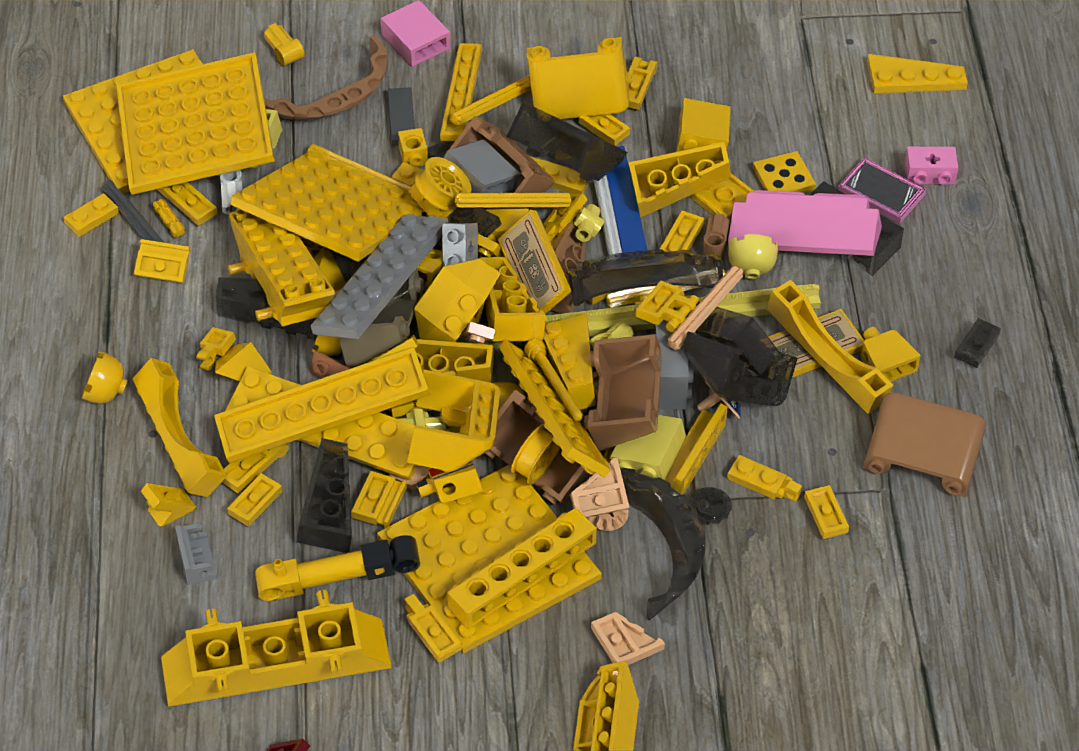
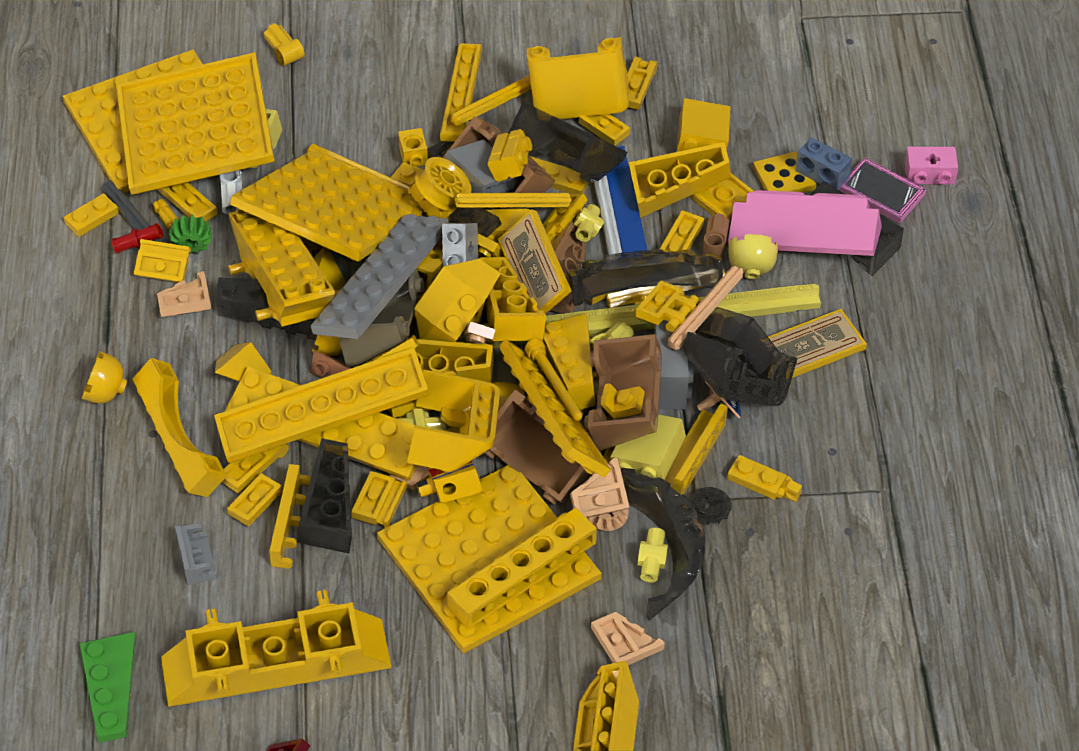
(108, 676): none -> bright green wing
(133, 239): none -> red pin
(167, 503): yellow slope -> none
(185, 297): none -> light nougat wing
(191, 233): none -> bright green gear
(214, 343): yellow plate -> none
(285, 517): none -> yellow hinge
(341, 99): medium nougat windscreen -> none
(374, 560): yellow piece -> none
(400, 111): dark grey tile -> none
(415, 33): bright pink brick -> none
(431, 629): yellow hinge -> none
(509, 155): none -> yellow brick
(535, 455): yellow wheel -> none
(622, 402): none -> yellow bracket
(652, 555): none -> light yellow axle
(797, 316): yellow arch -> none
(823, 163): none -> sand blue brick
(826, 512): yellow plate -> none
(889, 353): yellow torso -> none
(910, 75): yellow wing -> none
(926, 440): medium nougat windscreen -> none
(977, 343): clear smoke plate -> none

